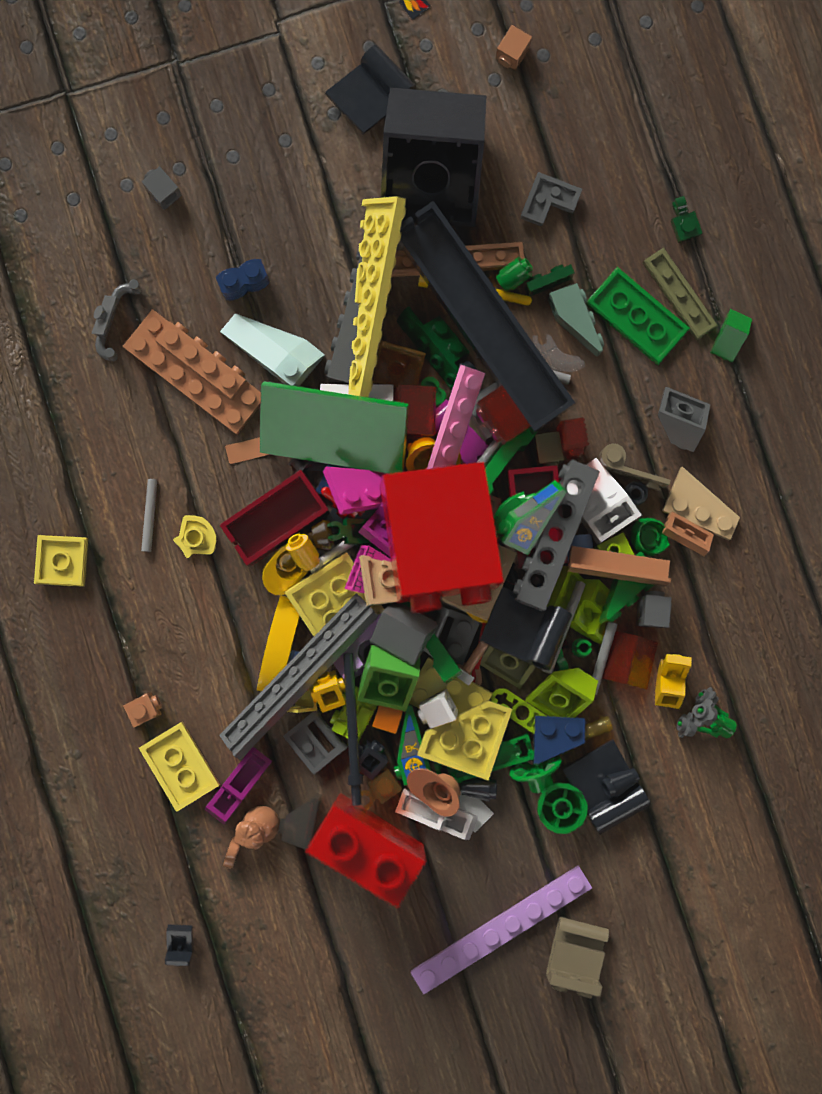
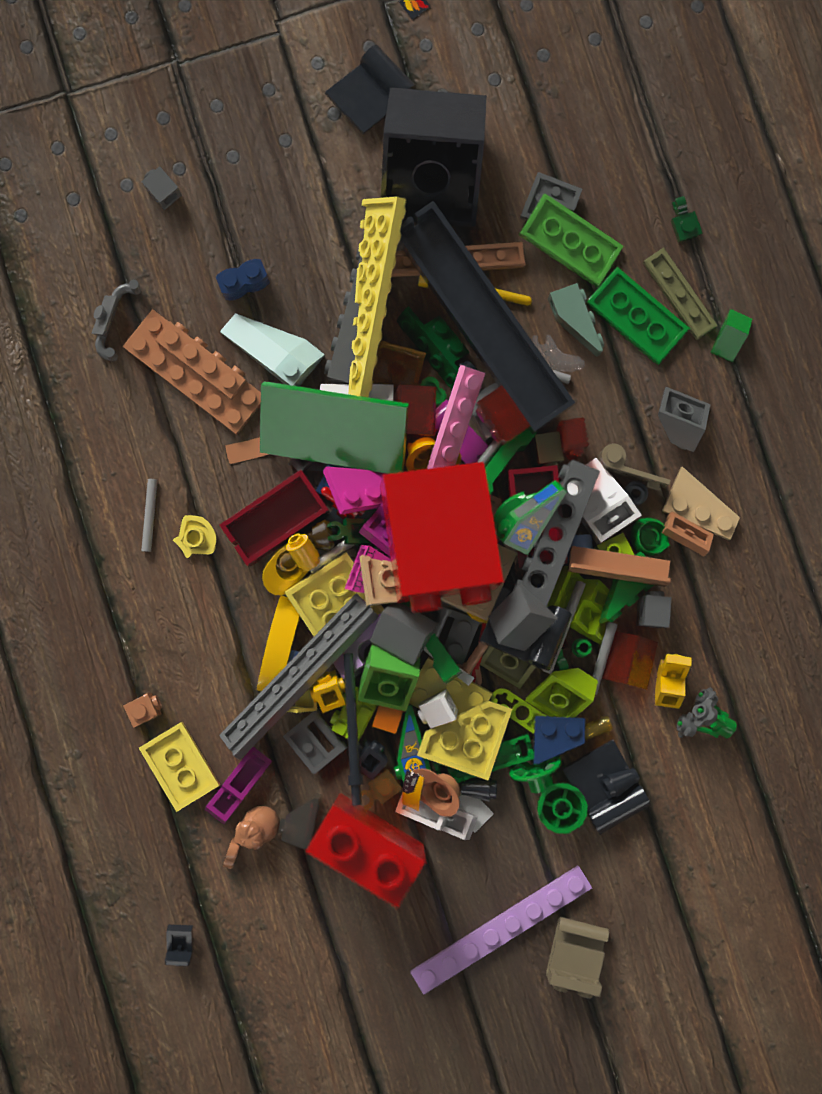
(61, 560): light yellow plate -> none
(412, 790): none -> sticker
(513, 48): nougat brick -> none
(515, 274): green brick -> none
(520, 619): none -> dark grey slope
(541, 283): dark green plate -> none
(571, 240): none -> bright green tile

